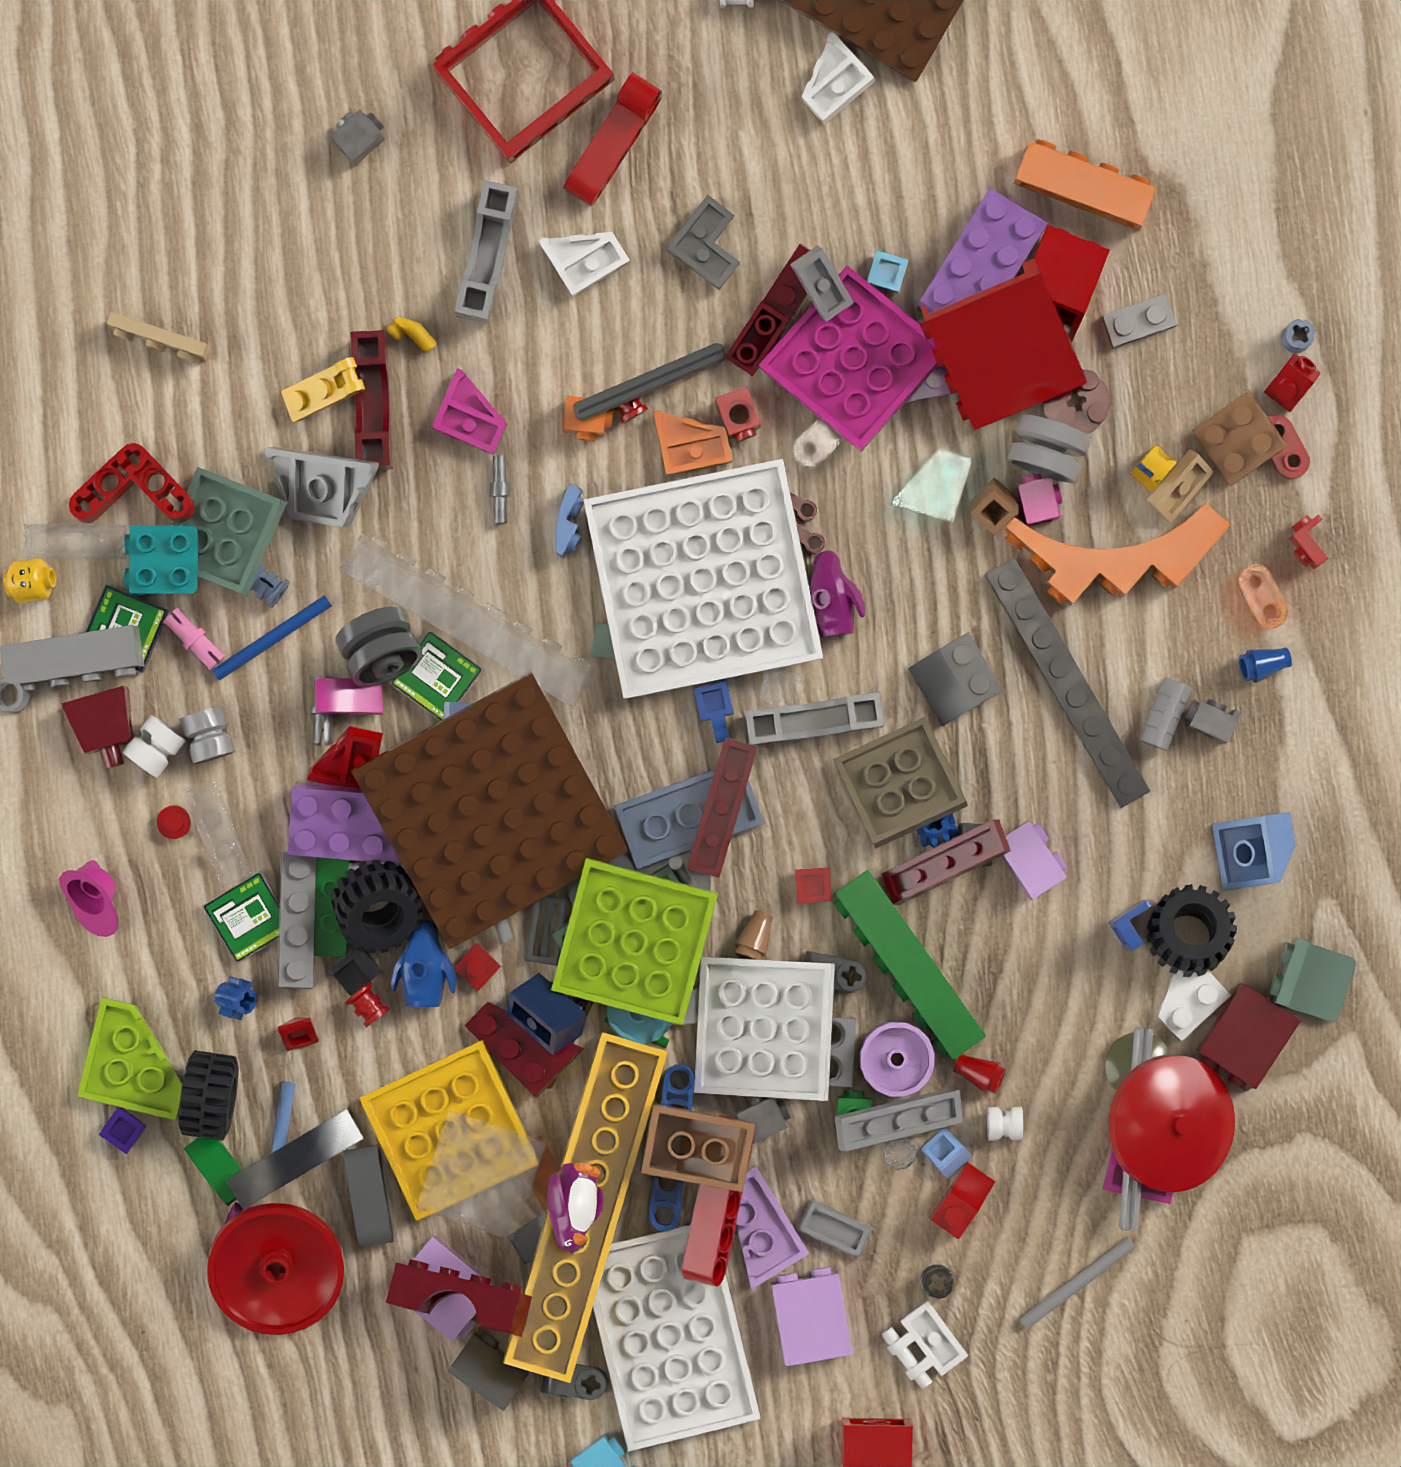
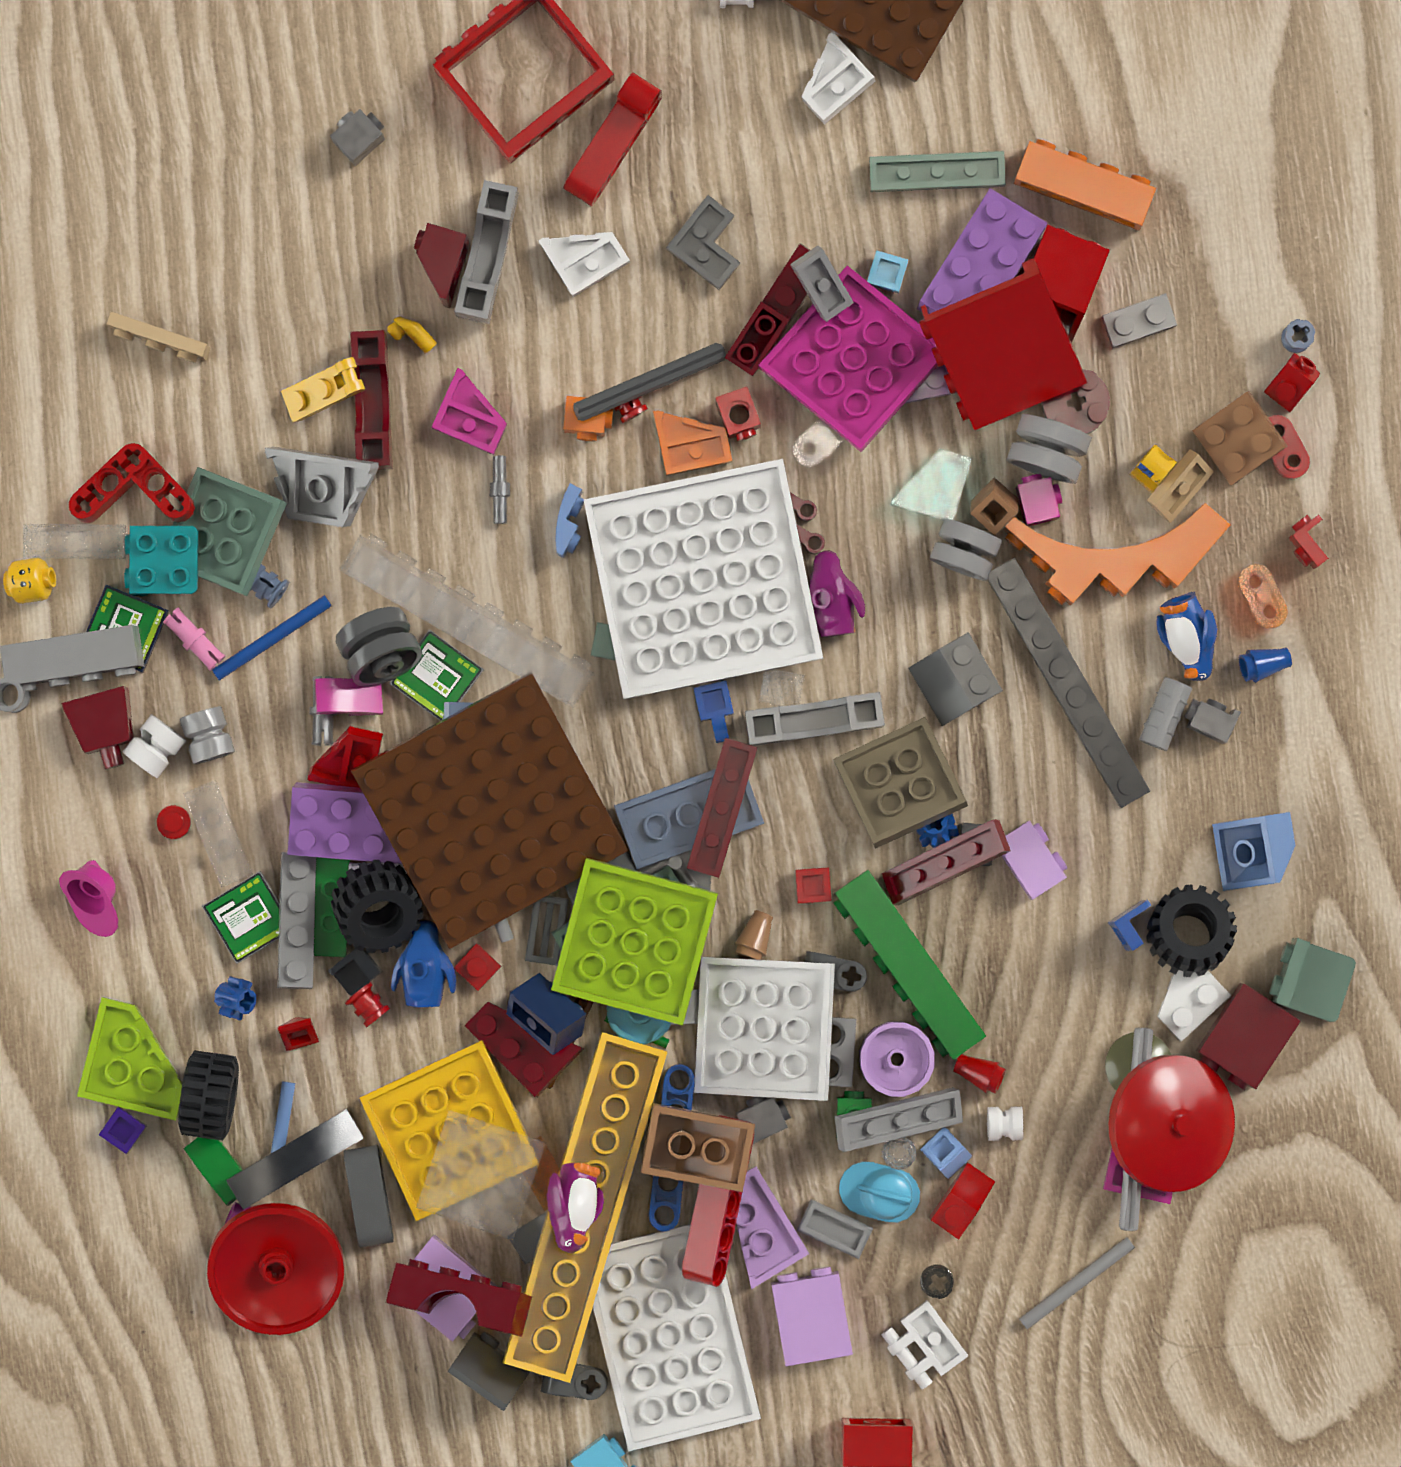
(443, 258): none -> dark red slope
(879, 1192): none -> medium azure piece
(937, 171): none -> sand green plate
(965, 549): none -> light grey wheel
(1189, 634): none -> animal

